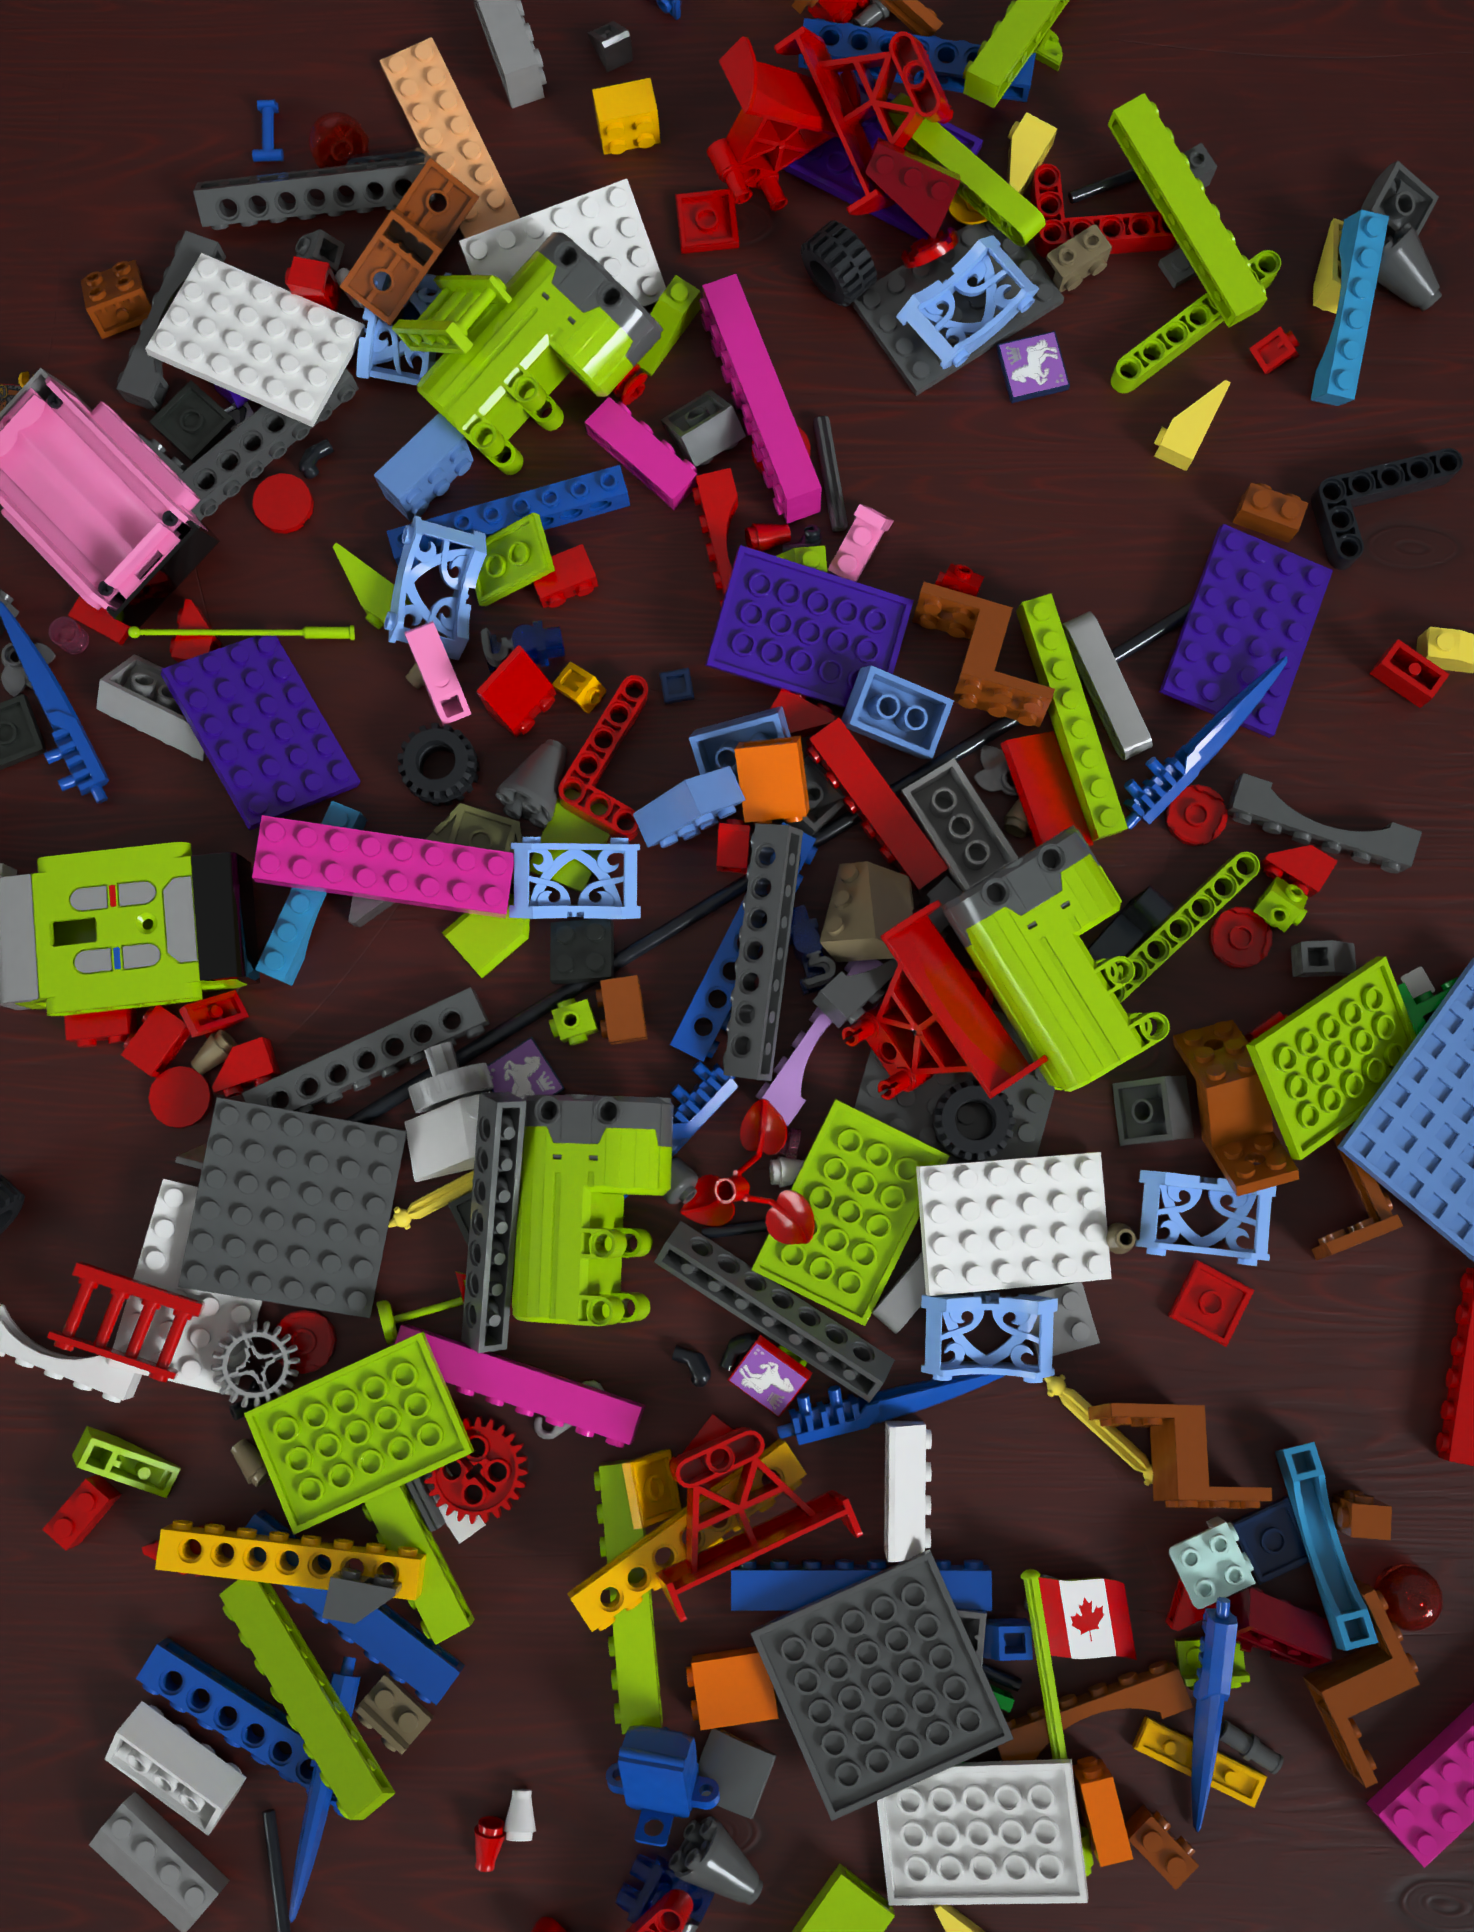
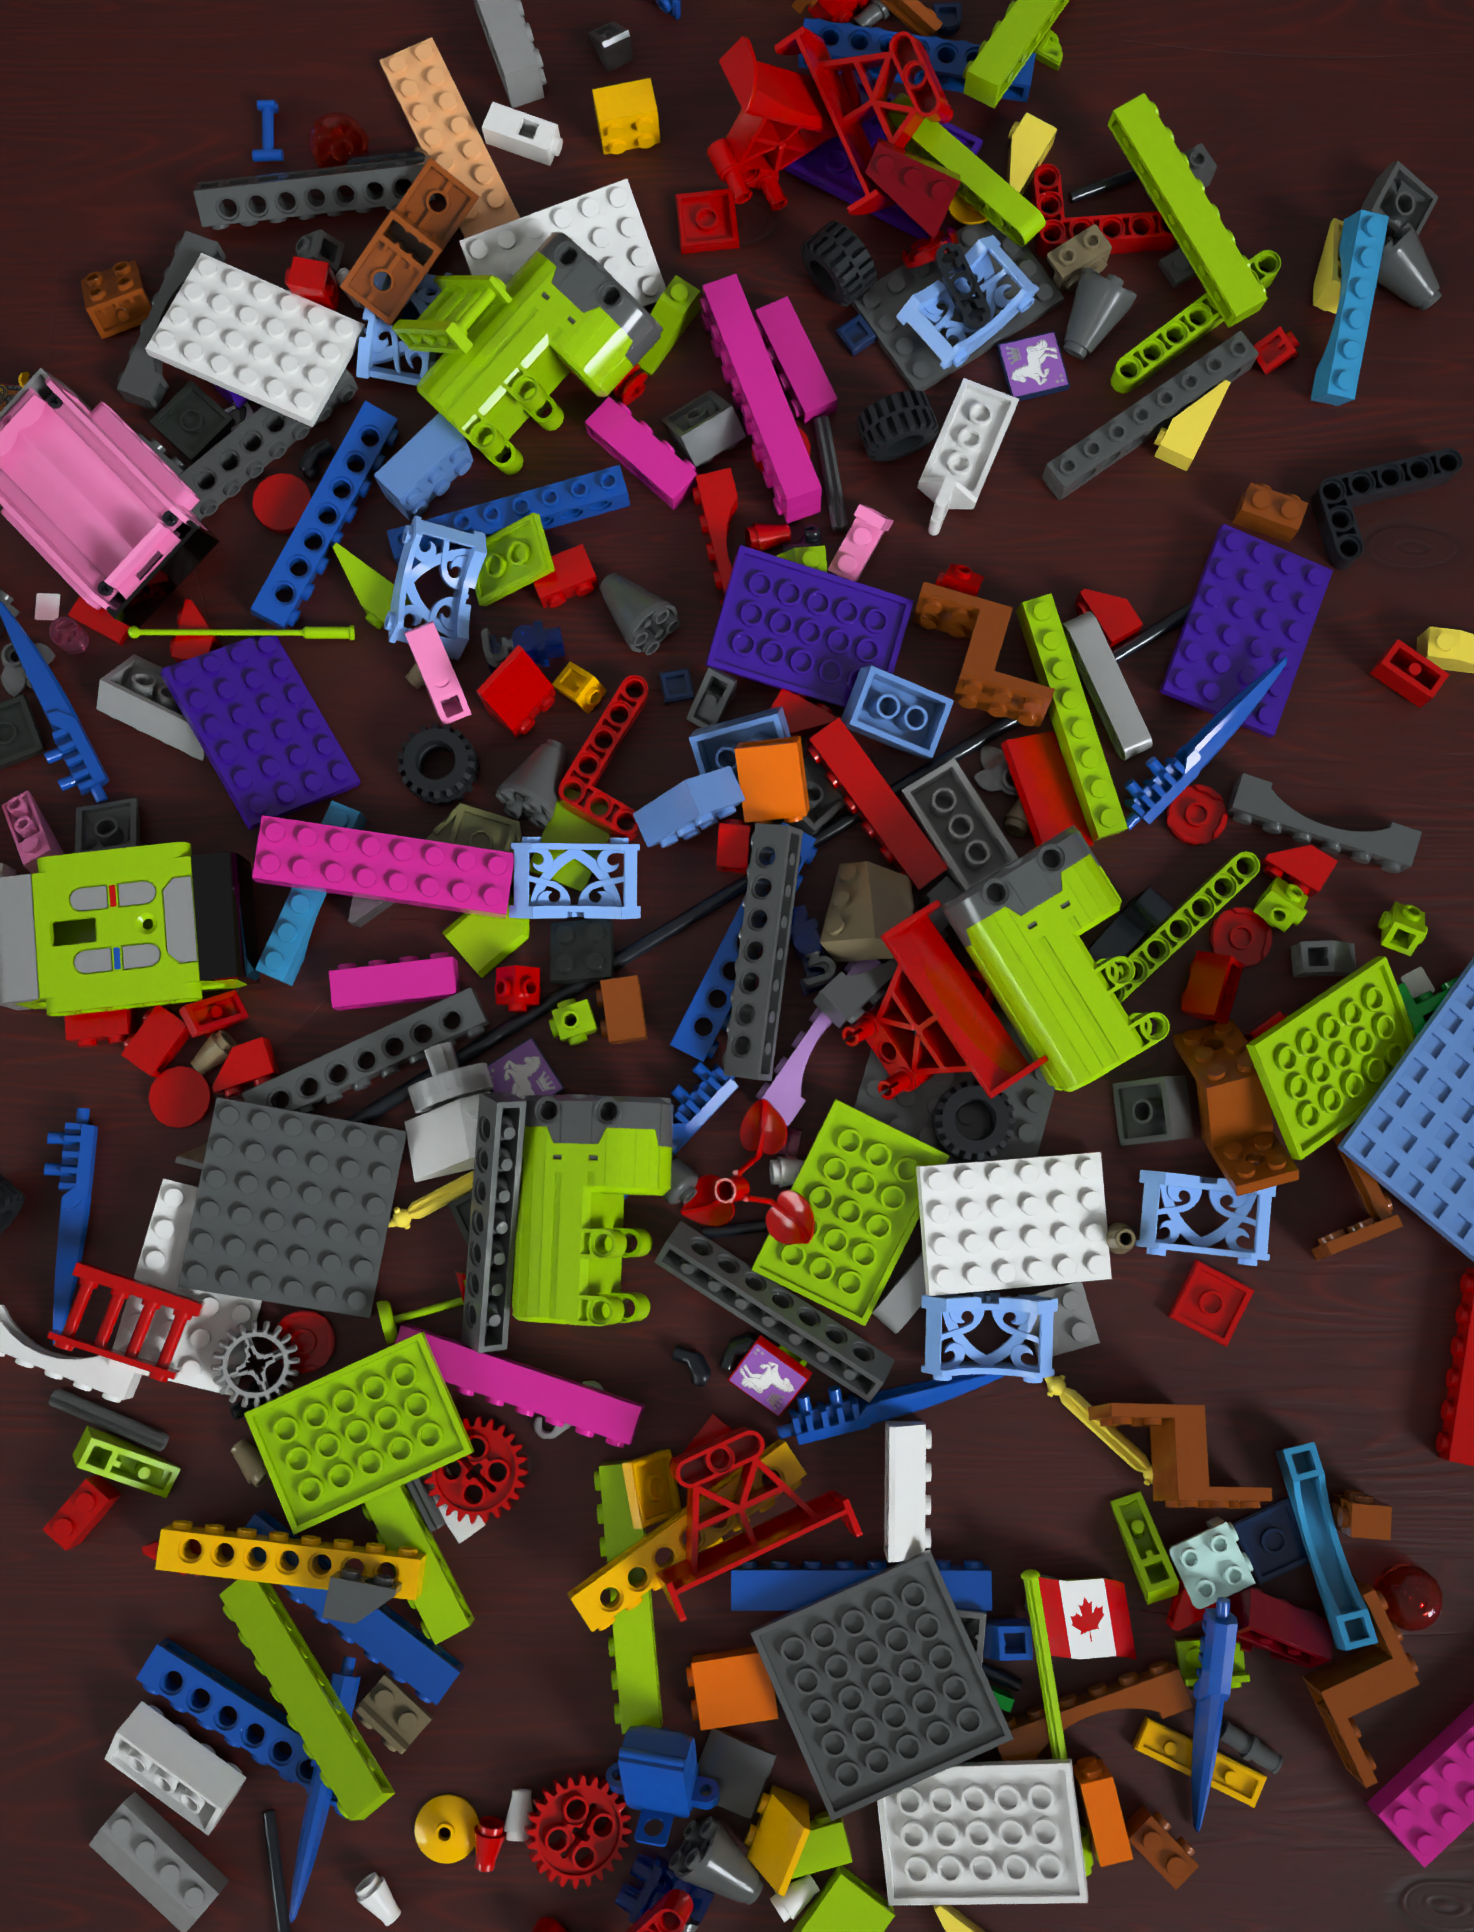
(30, 830): none -> bright pink slope
(47, 606): none -> white sticker
(77, 1180): none -> blue piece
(108, 826): none -> dark grey slope
(109, 1419): none -> dark grey axle
(368, 422): none -> blue brick
(377, 1898): none -> white cone
(395, 982): none -> dark pink brick
(448, 1812): none -> yellow dish
(517, 987): none -> red brick
(522, 134): none -> white brick
(553, 1816): none -> red gear
(639, 613): none -> dark grey cone
(712, 698): none -> dark grey slope
(778, 1836): none -> yellow slope
(796, 361): none -> dark pink brick
(796, 1897): none -> white cone
(825, 1846): none -> lime slope
(856, 335): none -> dark blue tile
(897, 425): none -> black tyre
(945, 269): none -> black beam
(950, 15): none -> dark blue tile
(965, 449): none -> white hinge
(1095, 311): none -> dark grey cone
(1113, 614): none -> red slope
(1145, 1548): none -> lime slope
(1147, 416): none -> dark grey brick
(1211, 986): none -> red brick
(1402, 928): none -> lime brick

